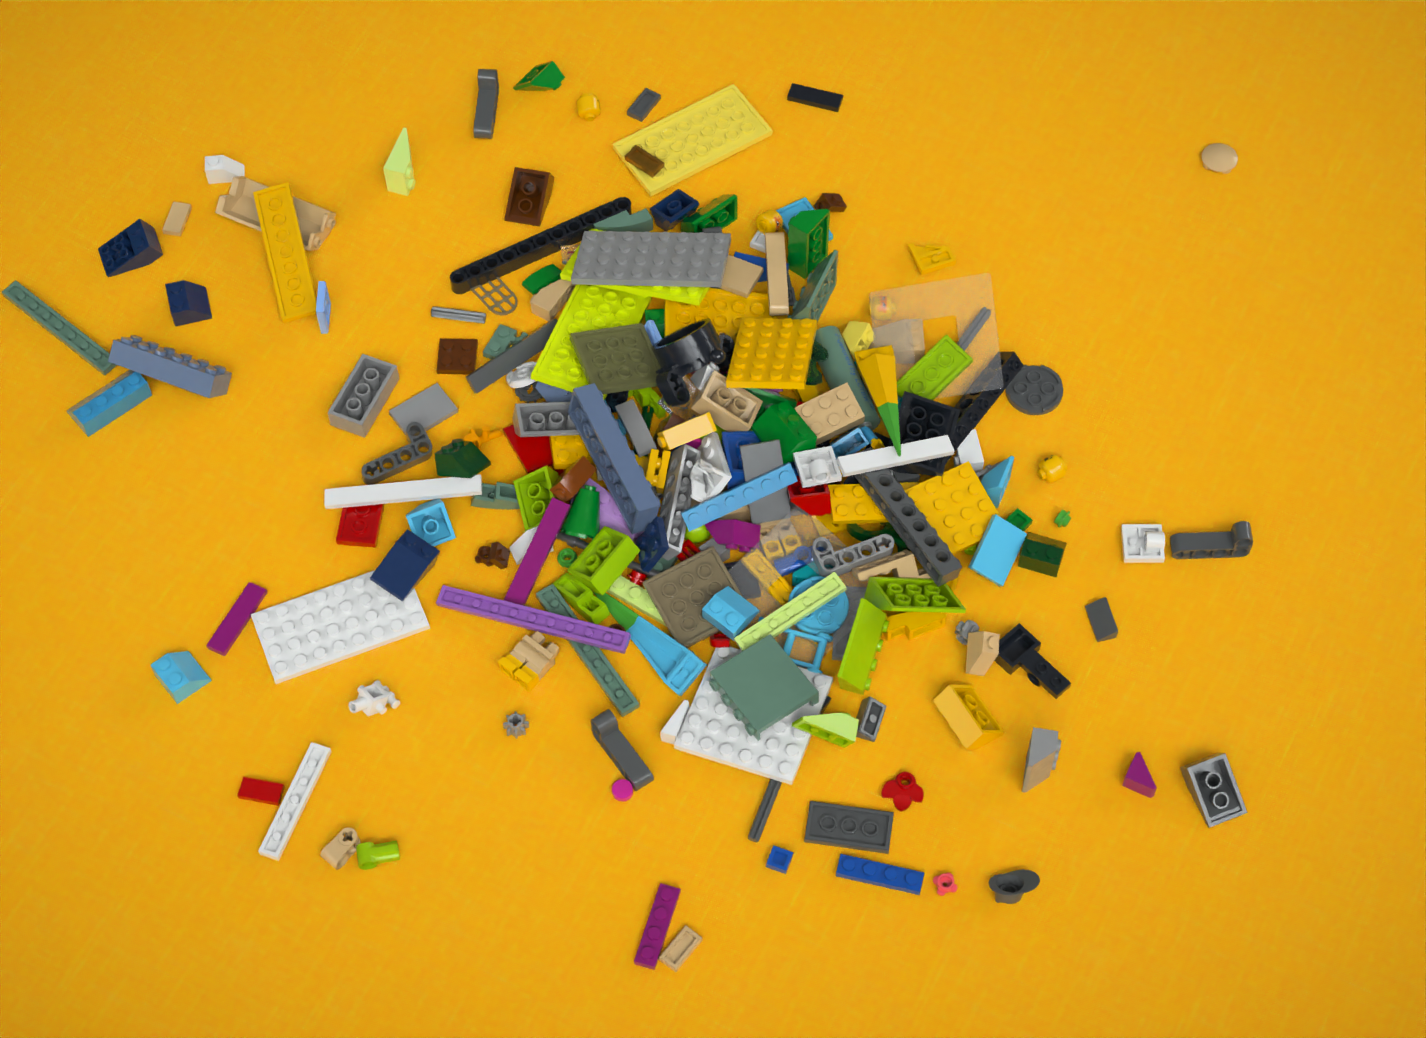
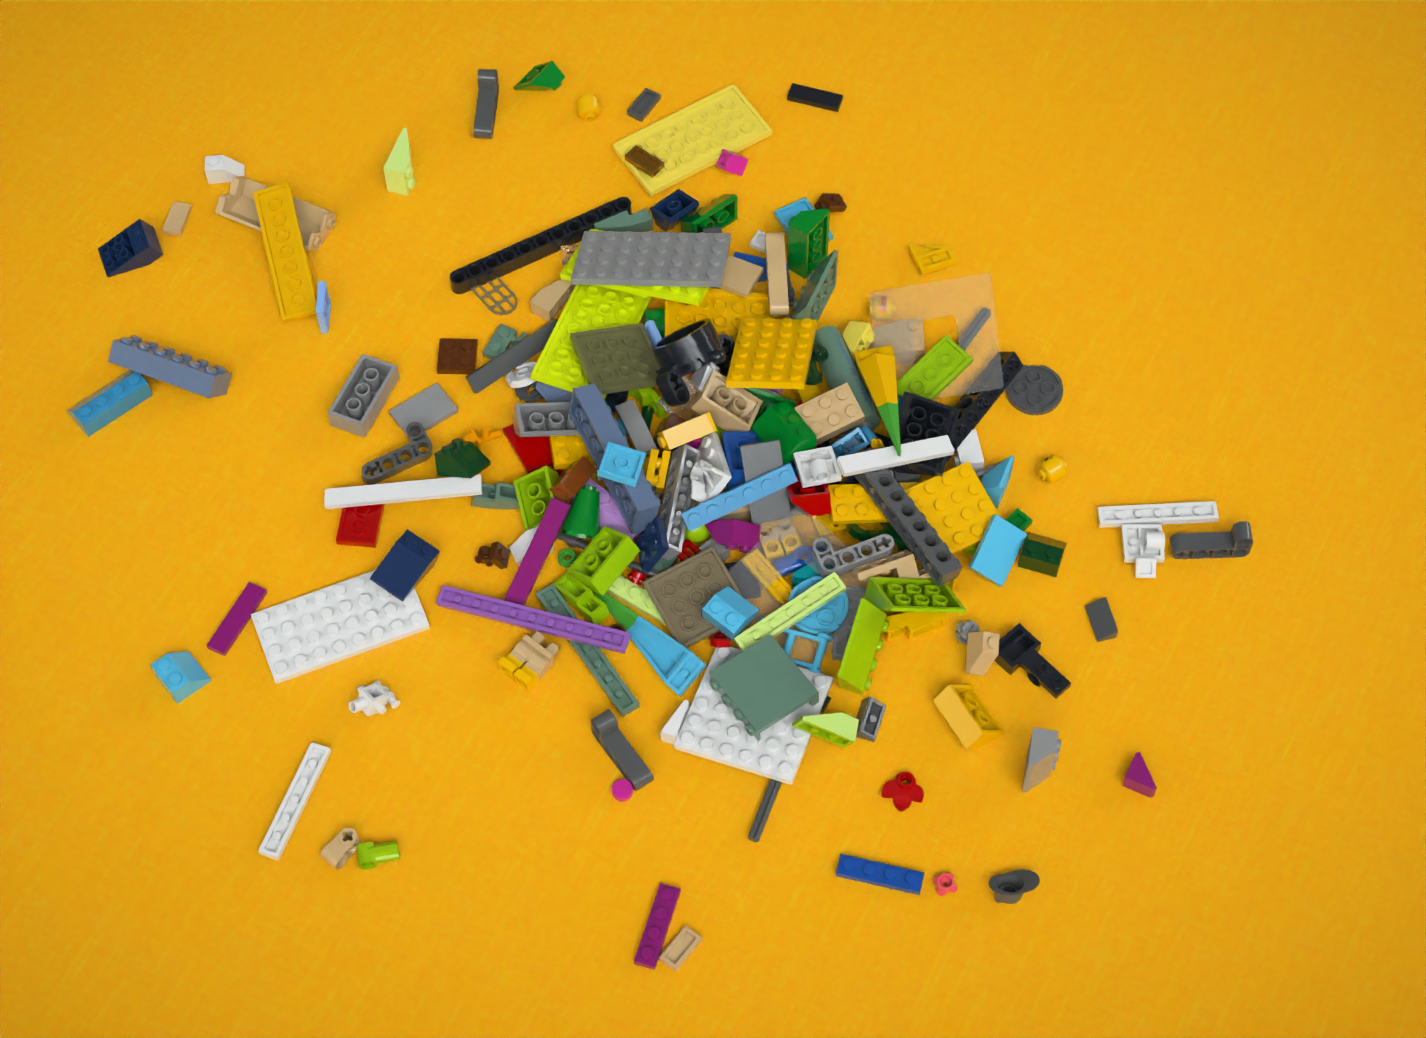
(59, 327): sand green plate -> none
(188, 302): dark blue slope -> none
(261, 791): red tile -> none
(431, 522): medium azure slope -> none
(457, 314): axle -> none
(521, 725): light grey gear -> none
(529, 196): reddish brown slope -> none
(542, 278): green slope -> none
(621, 464): none -> medium azure tile
(732, 162): none -> dark pink panel
(769, 222): yellow head -> none
(779, 859): blue plate -> none
(849, 827): dark grey tile -> none
(1063, 518): bright green plate -> none
(1145, 567): none -> white tile
(1158, 514): none -> white plate
(1214, 789): dark grey slope -> none
(1219, 158): tan dish -> none

